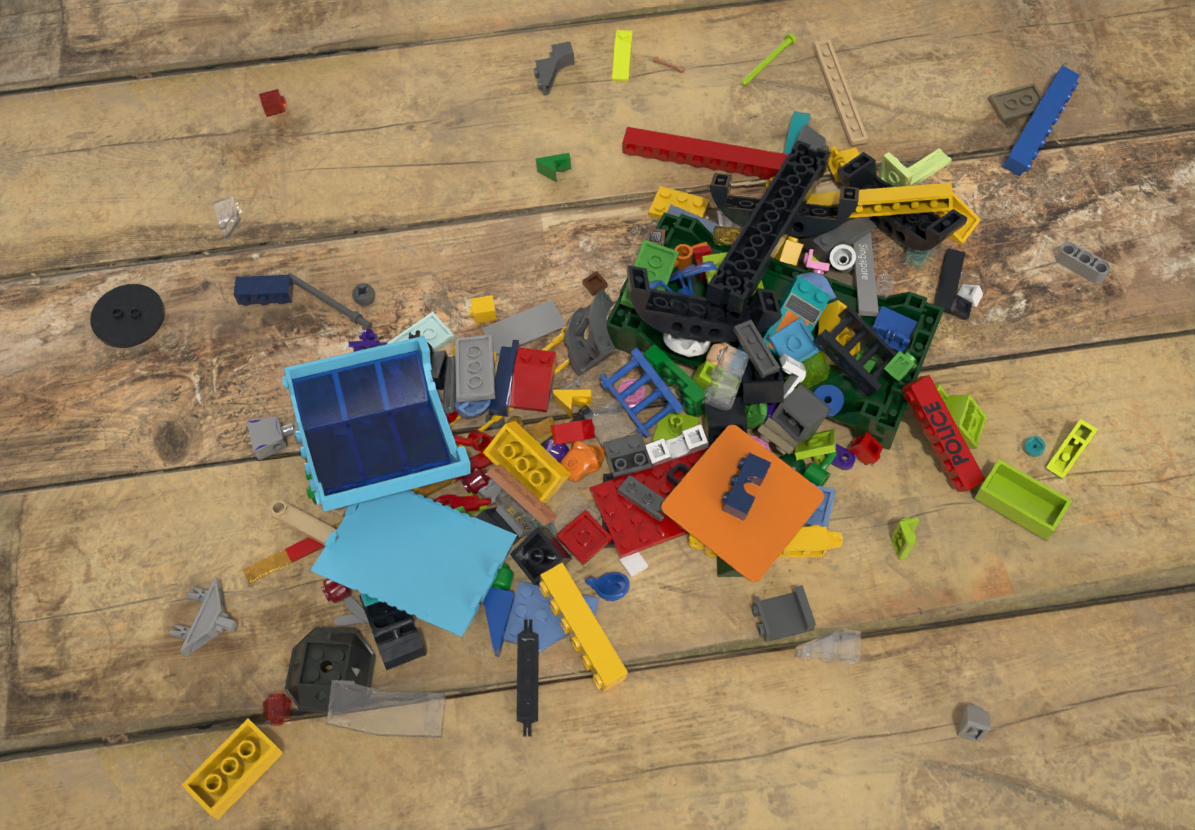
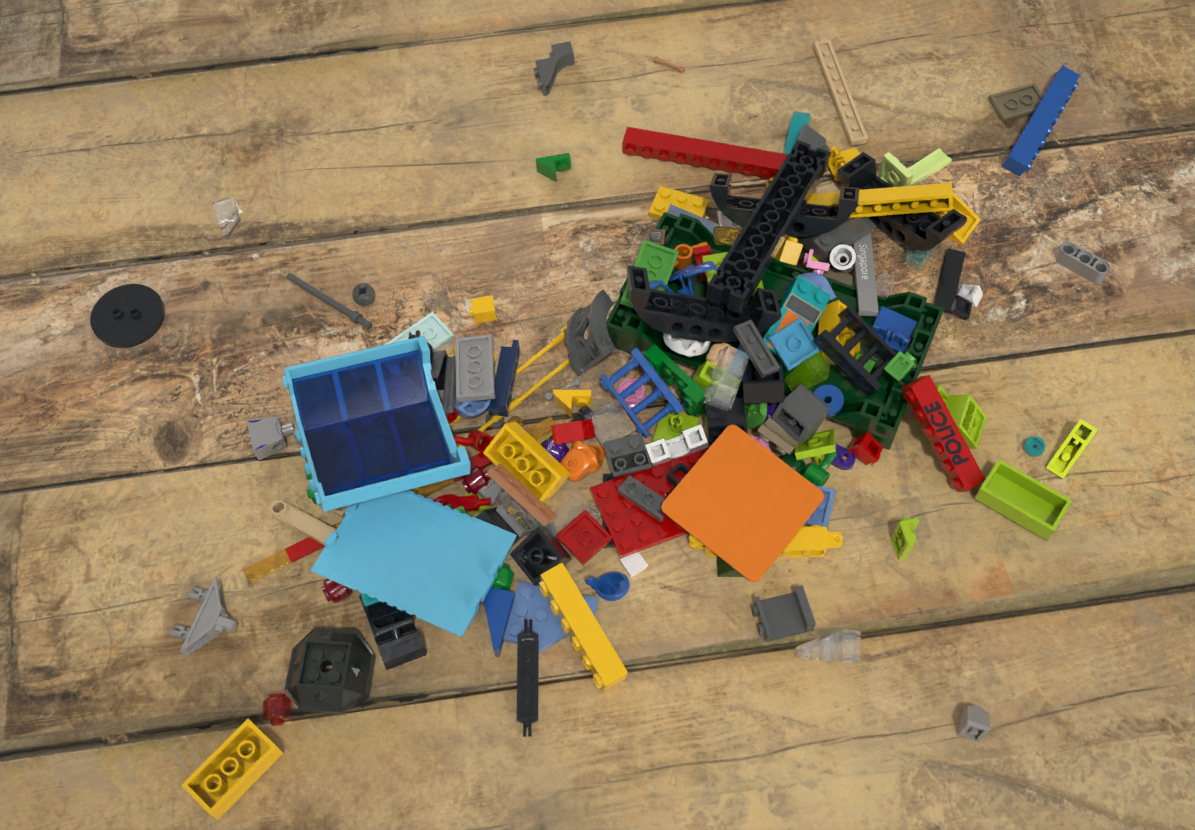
(263, 289): dark blue brick -> none
(272, 102): clear red brick -> none
(357, 617): light grey piece -> none
(368, 341): dark purple hips -> none
(385, 712): clear windscreen -> none
(525, 326): light grey piece -> none
(533, 379): red slope -> none
(595, 283): reddish brown plate -> none
(622, 55): neon yellow slope -> none
(738, 501): dark blue arch -> none
(789, 39): lime bar -> none
(796, 370): white bracket -> none

